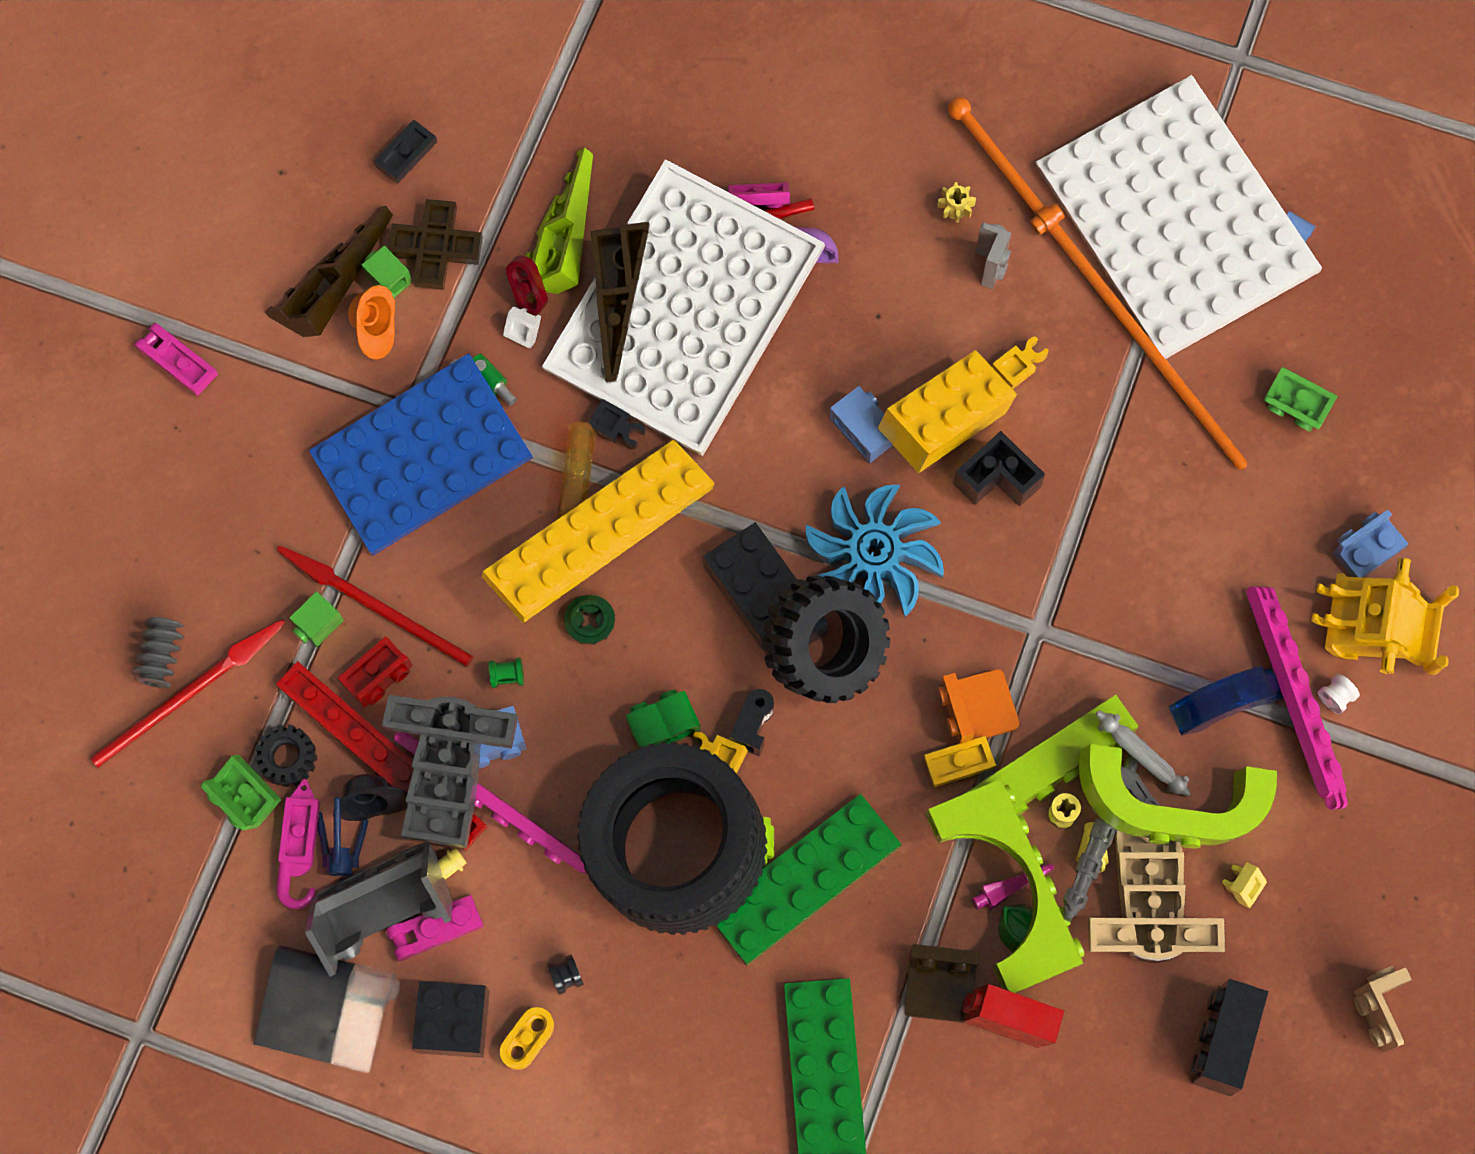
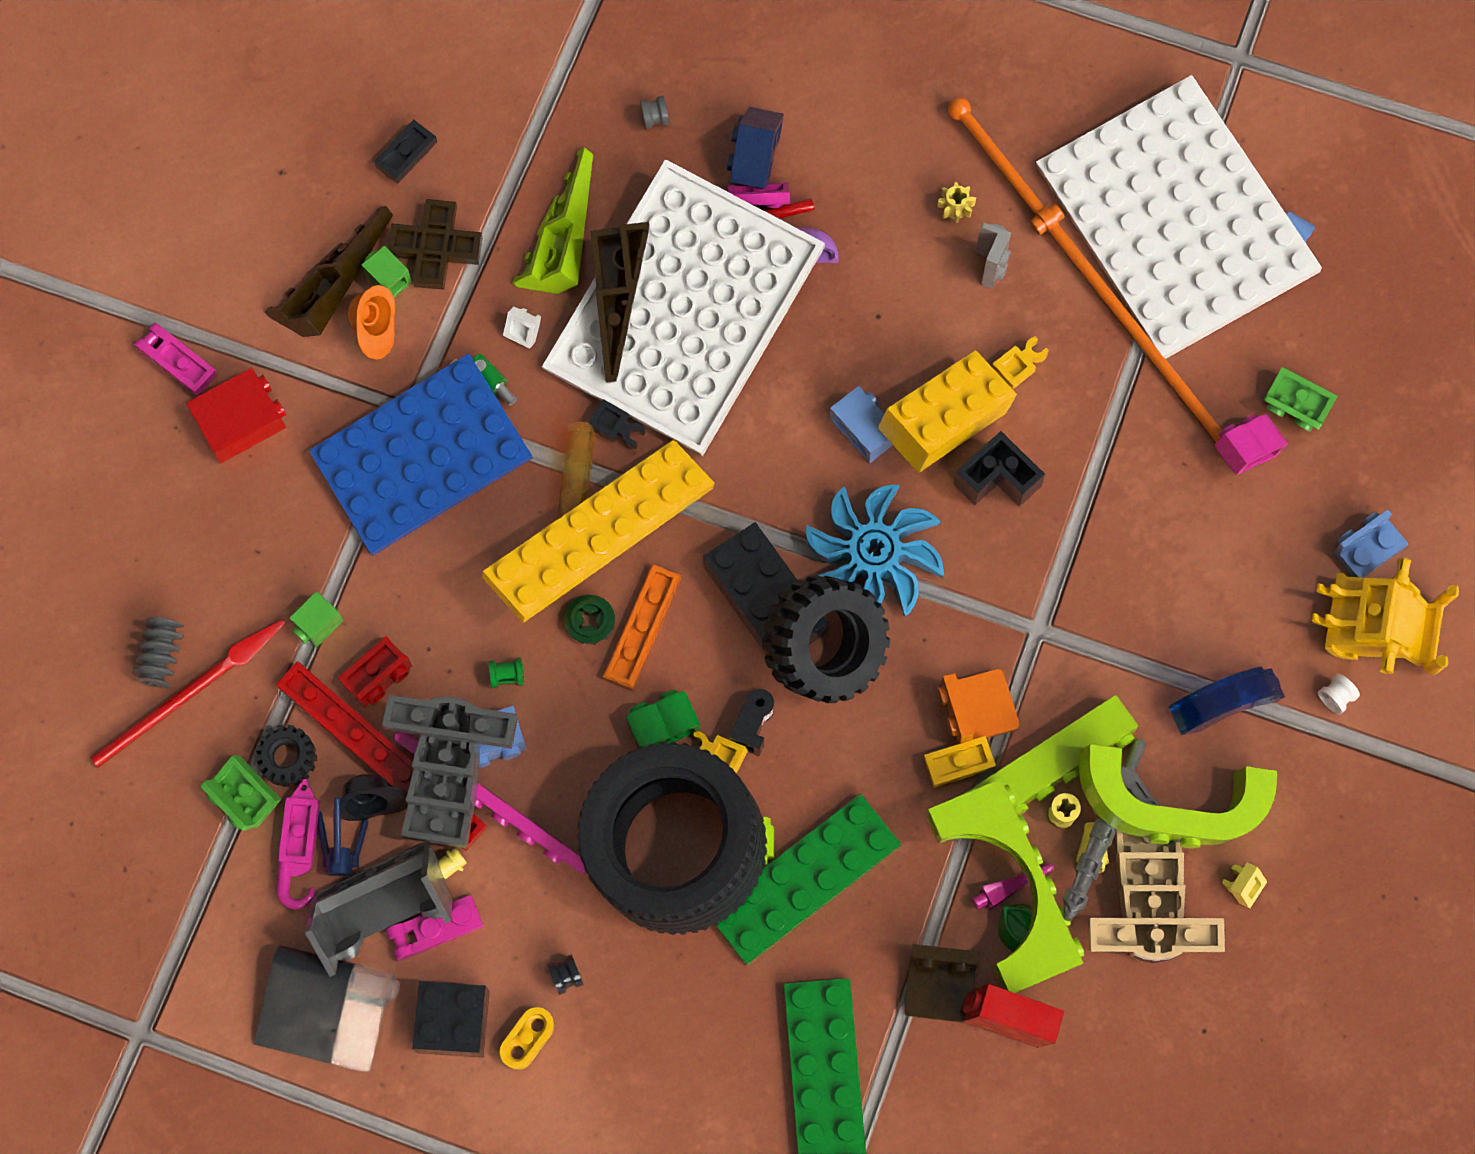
(237, 414): none -> red brick
(325, 575): red piece -> none
(525, 283): dark red plate -> none
(642, 627): none -> orange tile
(654, 112): none -> dark grey wheel
(756, 143): none -> dark blue brick
(1143, 753): light grey wheel -> none
(1228, 1037): black brick -> none
(1250, 443): none -> dark pink brick
(1298, 696): dark pink hinge -> none
(1372, 1004): tan bracket -> none

